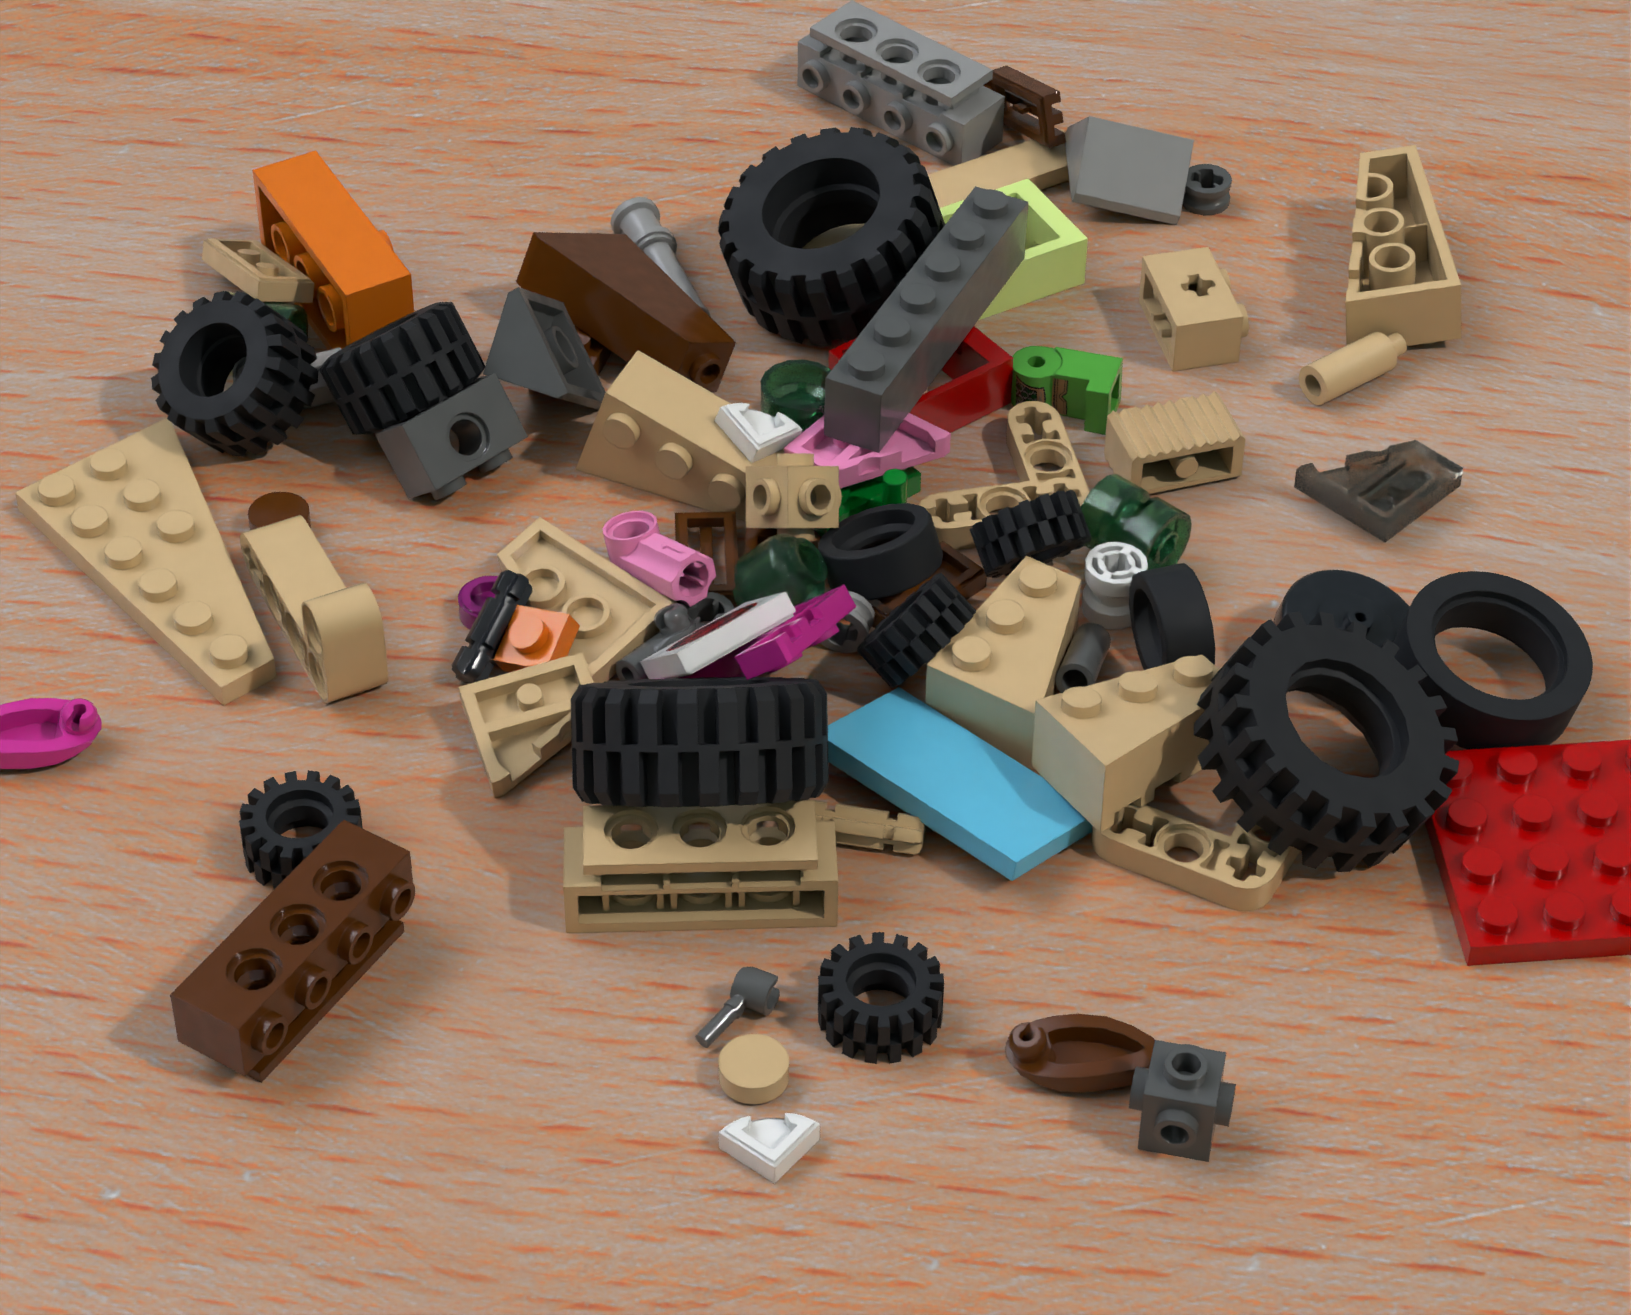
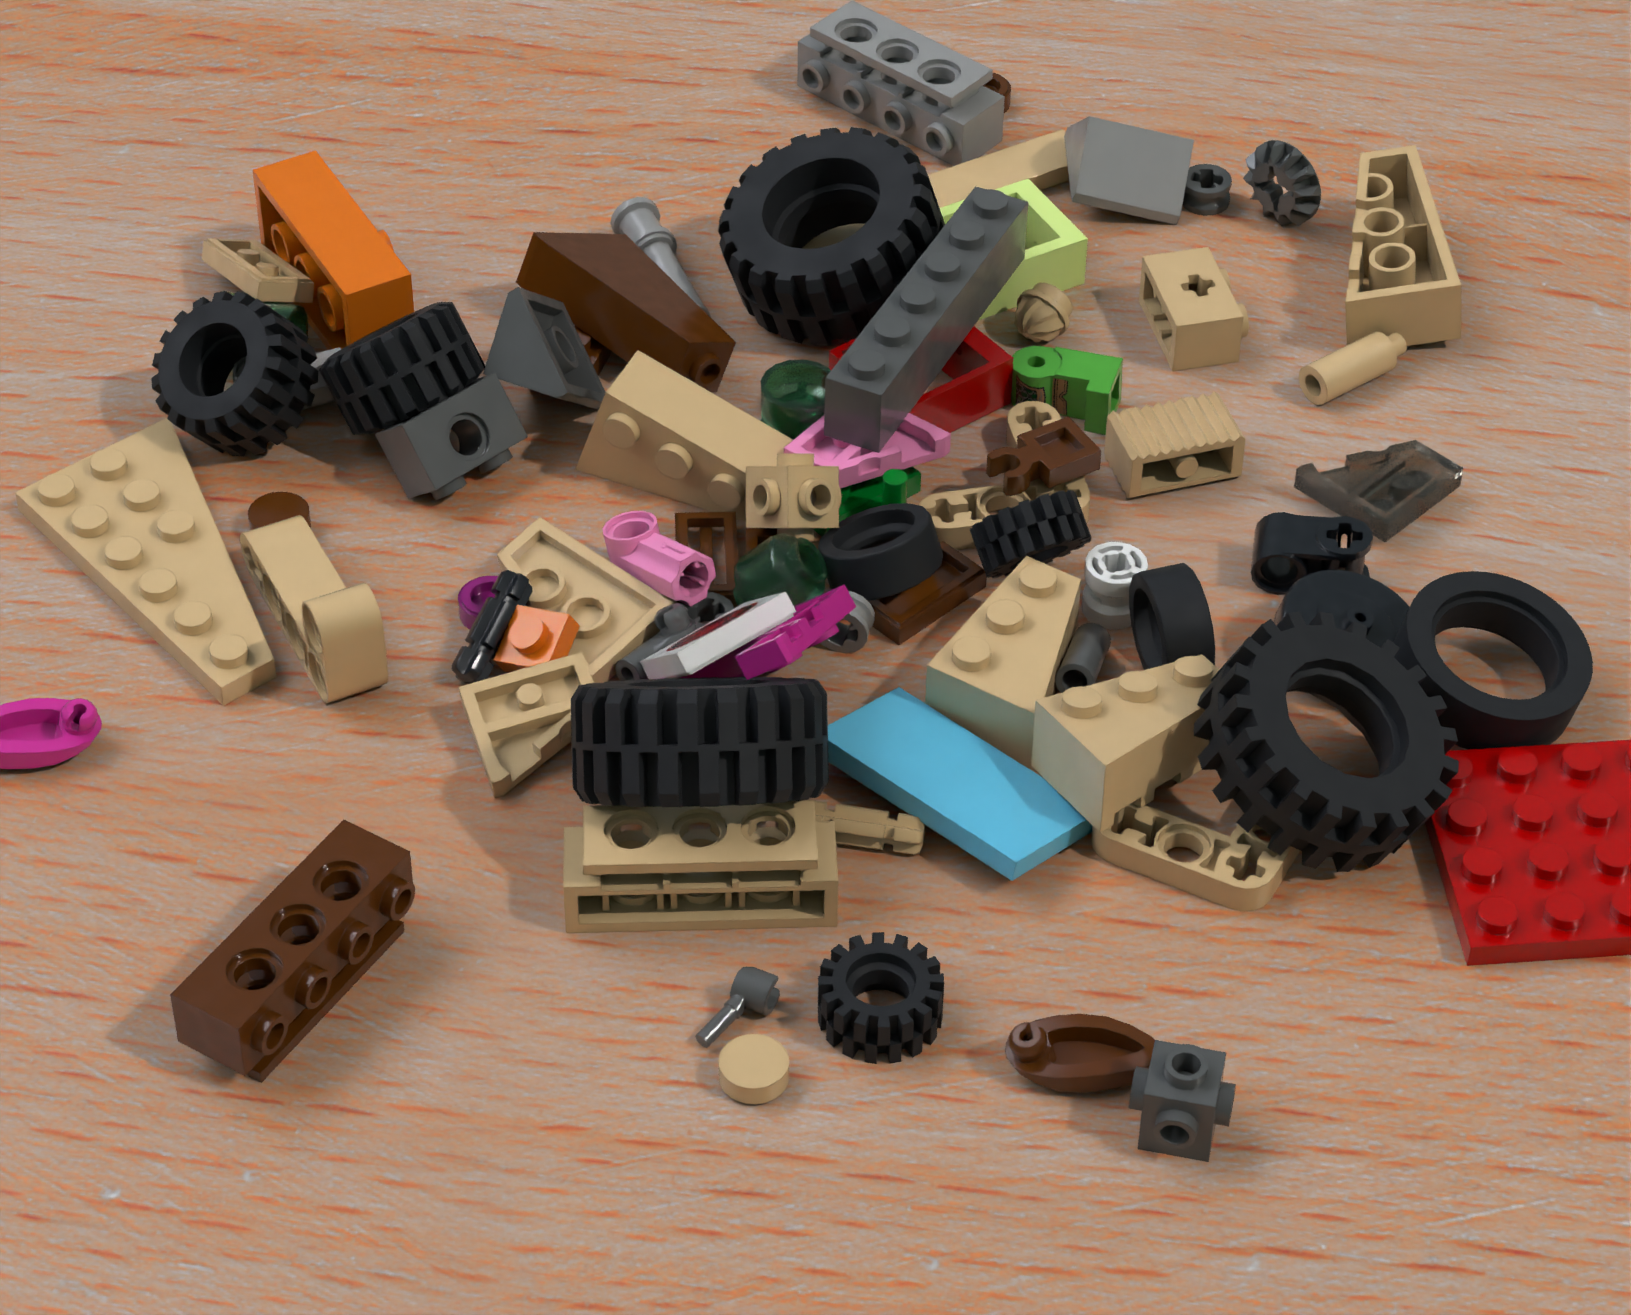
(288, 807): black tyre -> none
(755, 431): white tile -> none
(771, 1143): white tile -> none
(916, 630): black tyre -> none
(1032, 97): reddish brown tile -> none
(1042, 312): none -> tan plate
(1047, 453): none -> reddish brown plate
(1126, 514): clear green wheel -> none
(1293, 173): none -> dark grey gear
(1297, 545): none -> black piece

